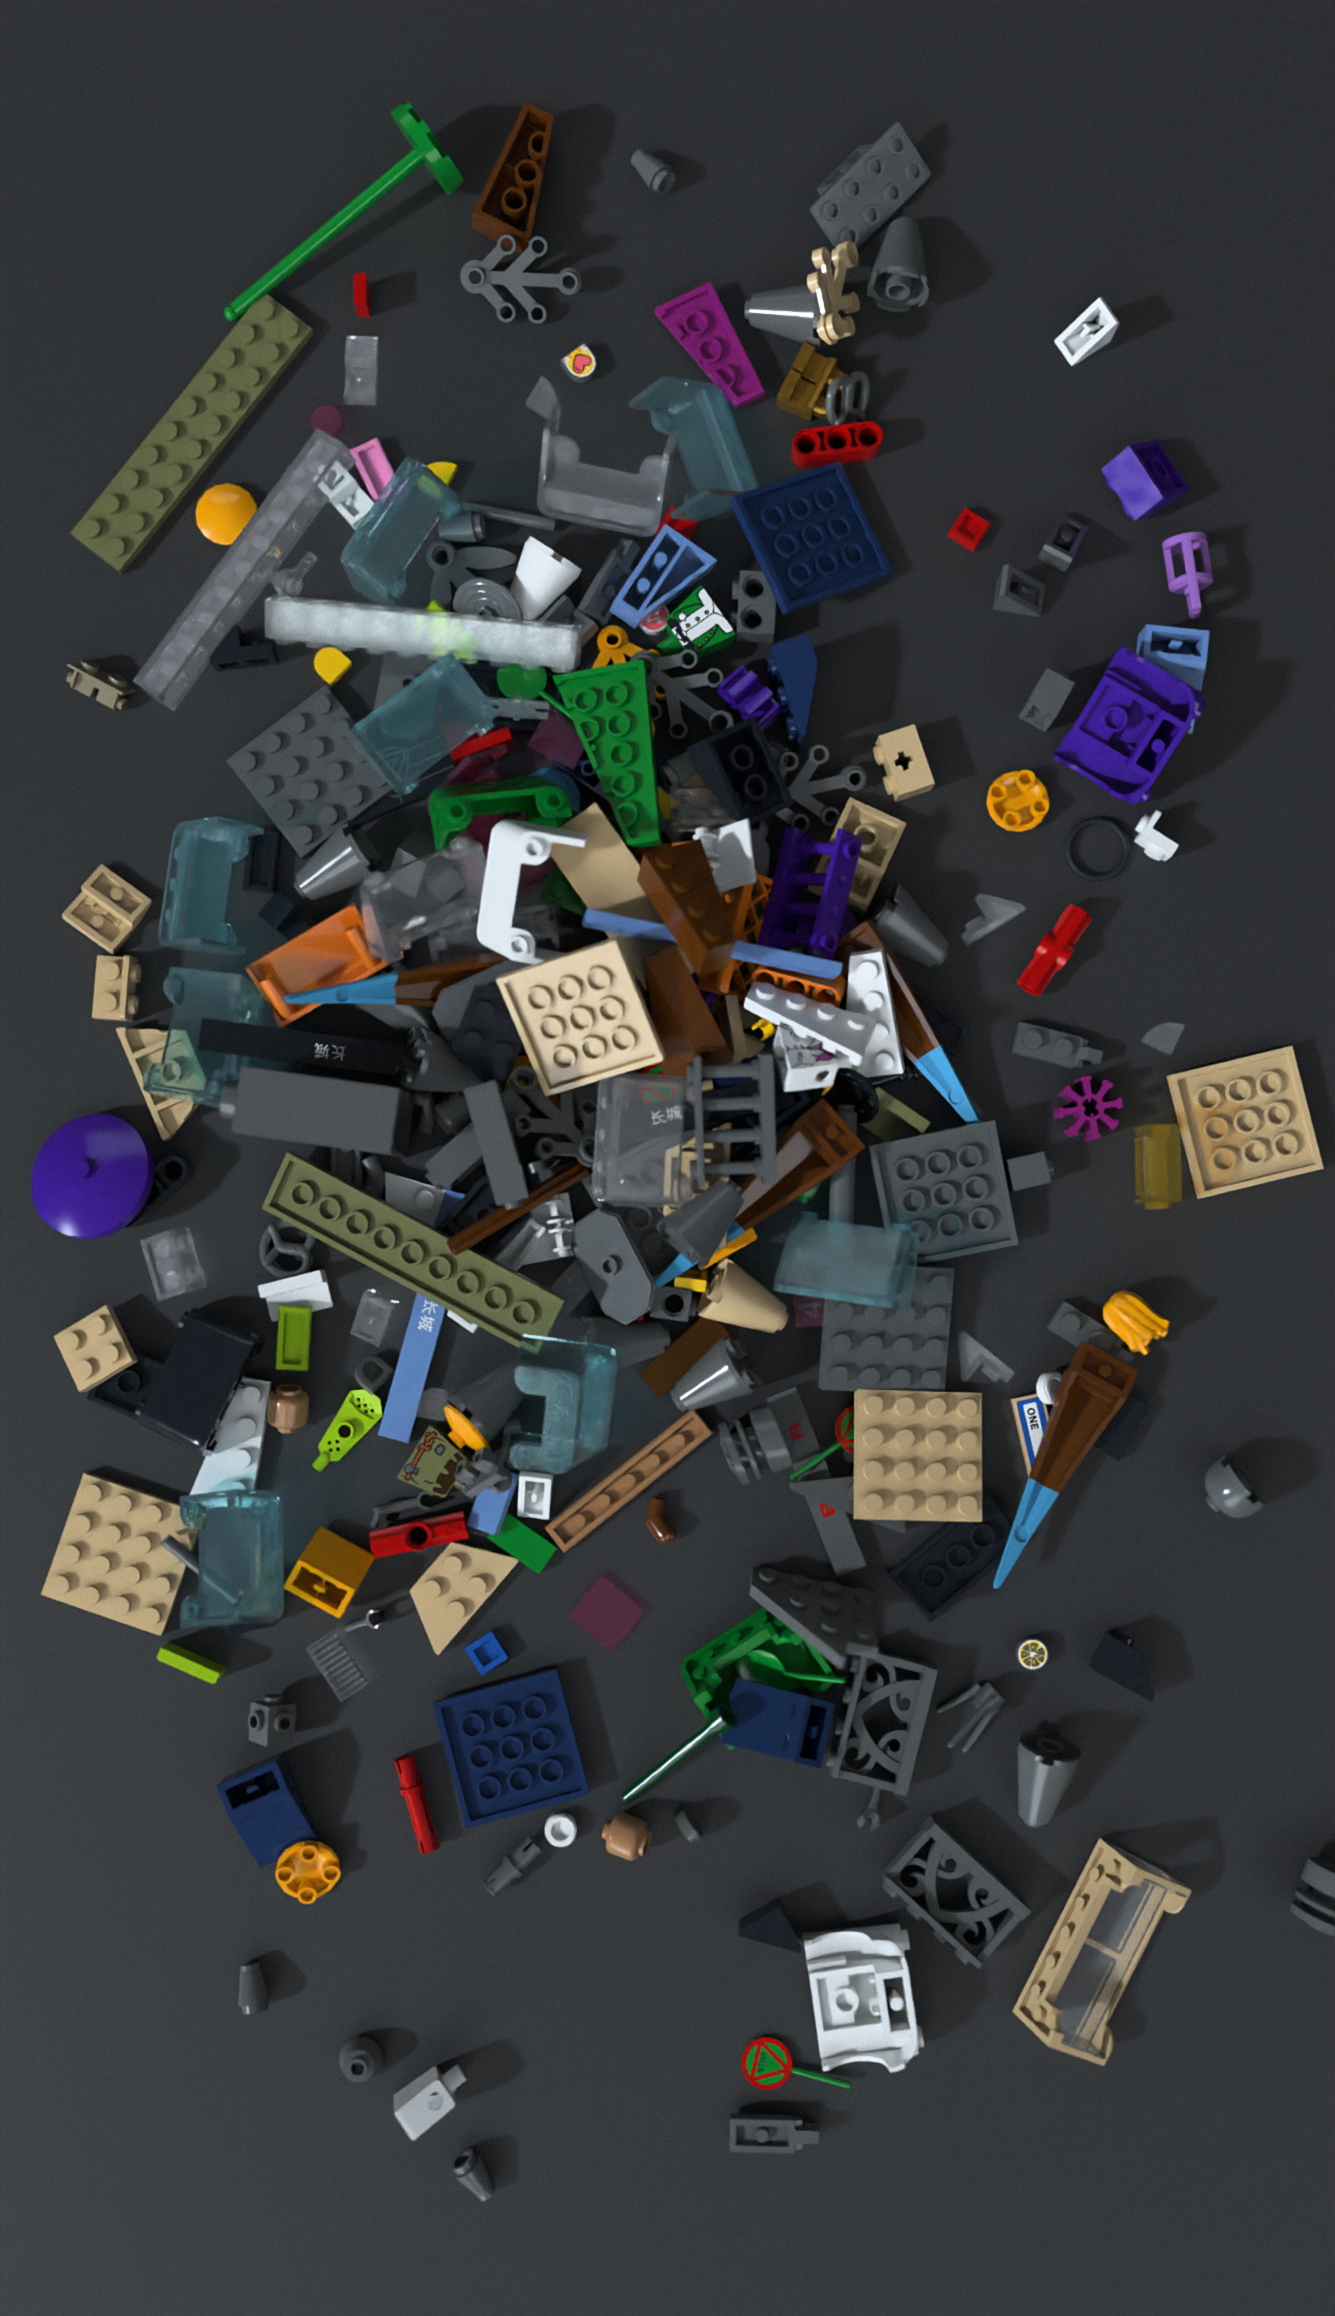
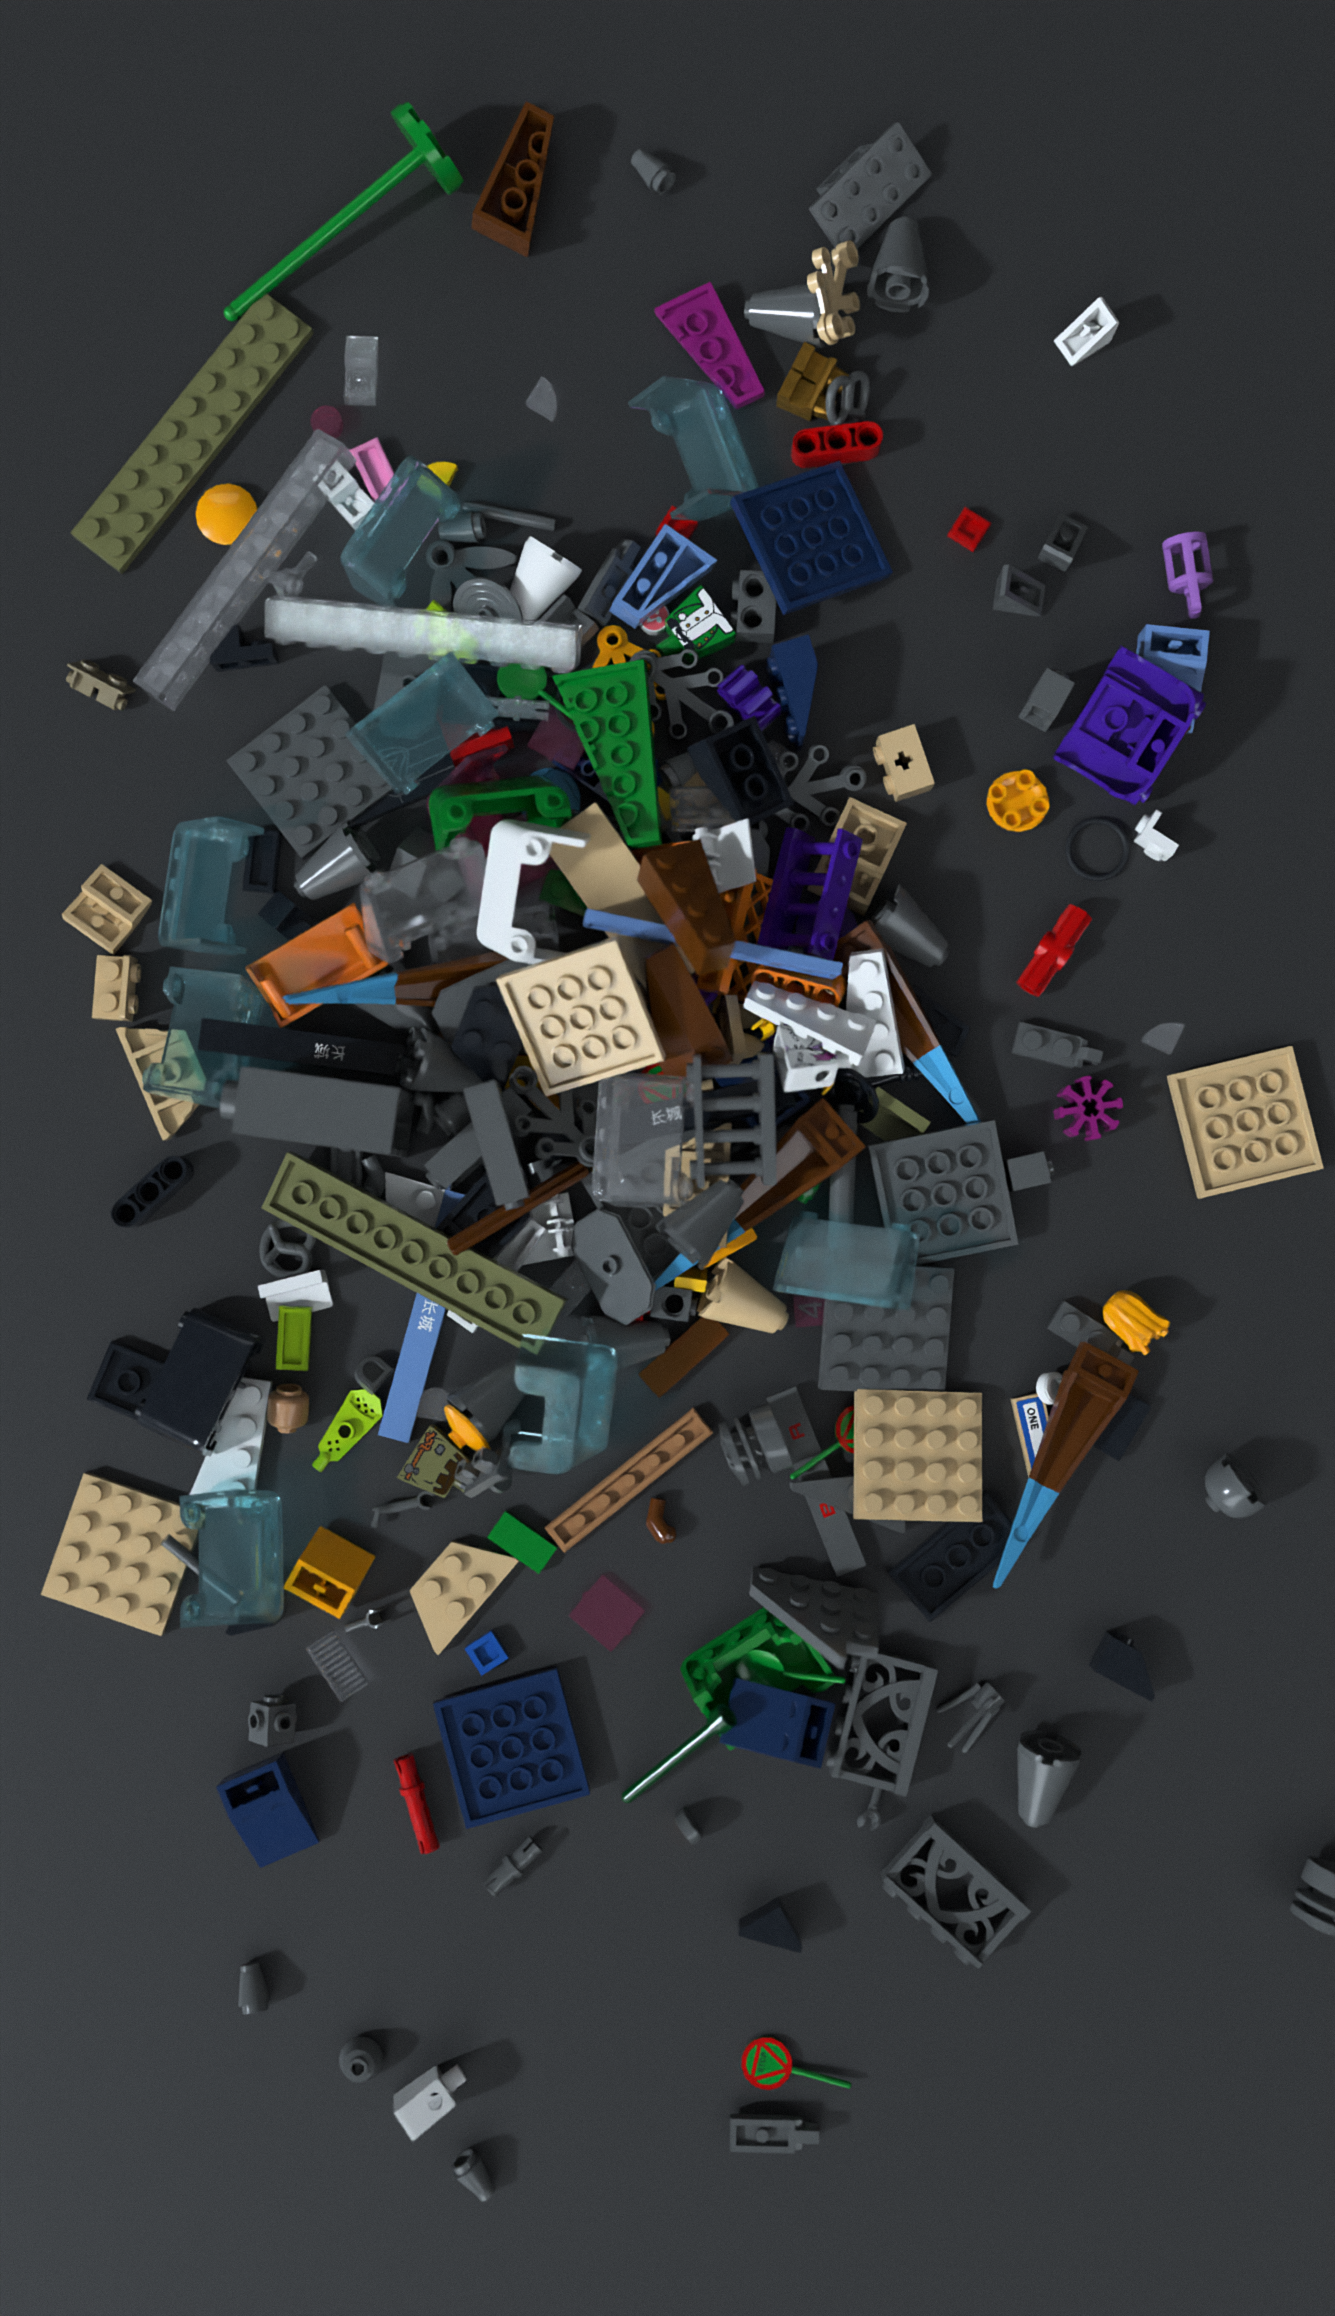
(92, 1176): dark purple dish -> none
(95, 1348): tan plate -> none
(173, 1263): clear bracket -> none
(191, 1663): lime tile -> none
(308, 1870): light orange dish -> none
(331, 664): yellow tile -> none
(362, 295): red tile -> none
(374, 1316): clear slope -> none
(399, 1537): red piece -> none
(491, 1508): medium blue tile -> none
(515, 278): dark grey plant -> none
(534, 1494): white slope -> none
(560, 1829): white tile -> none
(580, 364): tile -> none
(601, 494): clear windscreen -> none
(627, 1836): medium nougat head -> none
(717, 1377): dark grey cone -> none
(862, 1996): white piece -> none
(973, 1354): clear slope -> none
(997, 913): clear slope -> none
(1031, 1653): dark grey tile -> none
(1096, 1951): windscreen -> none
(1144, 479): dark purple slope -> none
(1158, 1165): clear yellow window -> none

